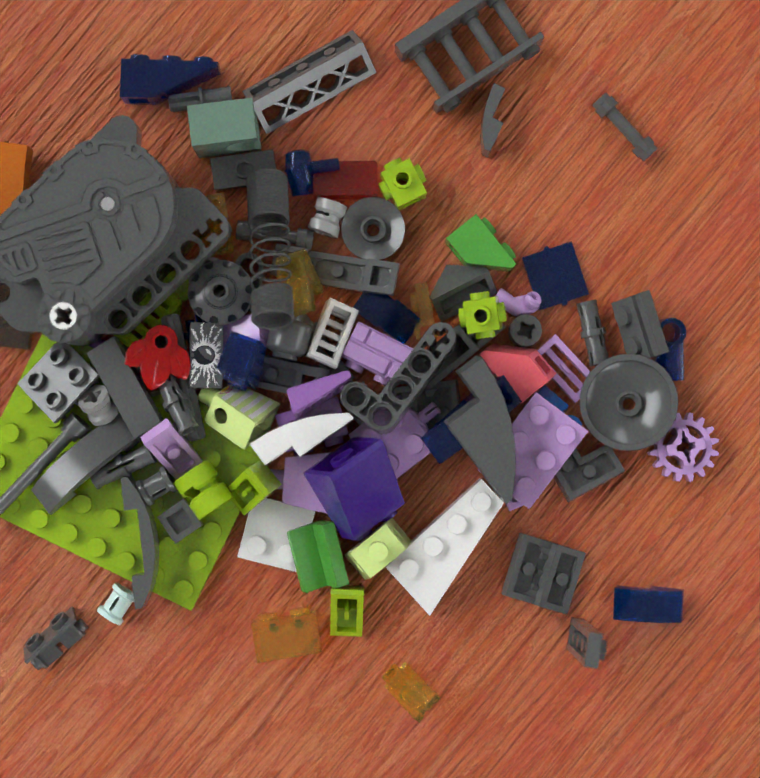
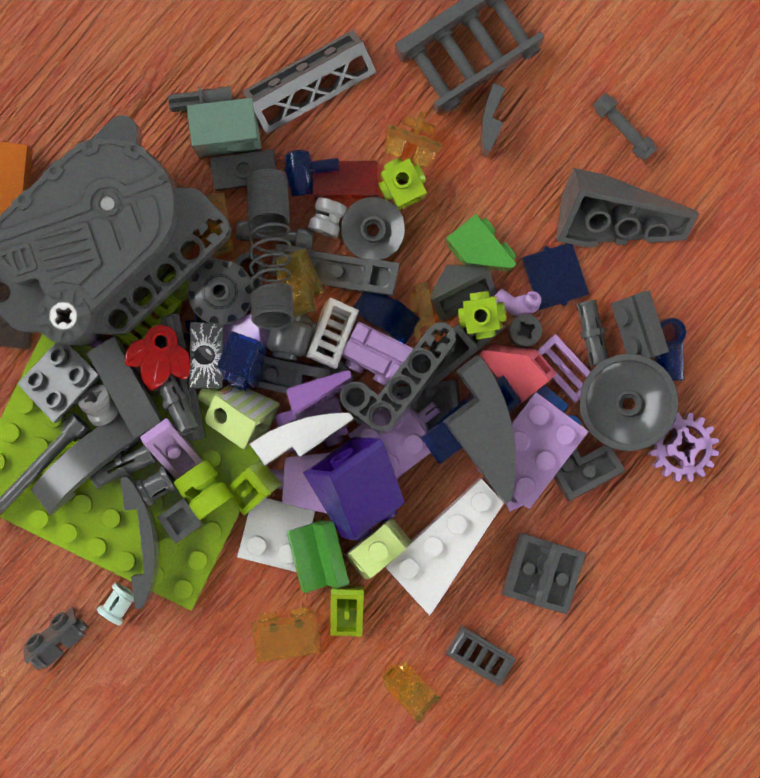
(152, 81): clear blue slope -> none
(426, 147): none -> clear yellow hips
(456, 644): none -> dark grey slope
(586, 643): dark grey plate -> none
(610, 210): none -> dark grey wedge
(648, 605): clear blue slope -> none

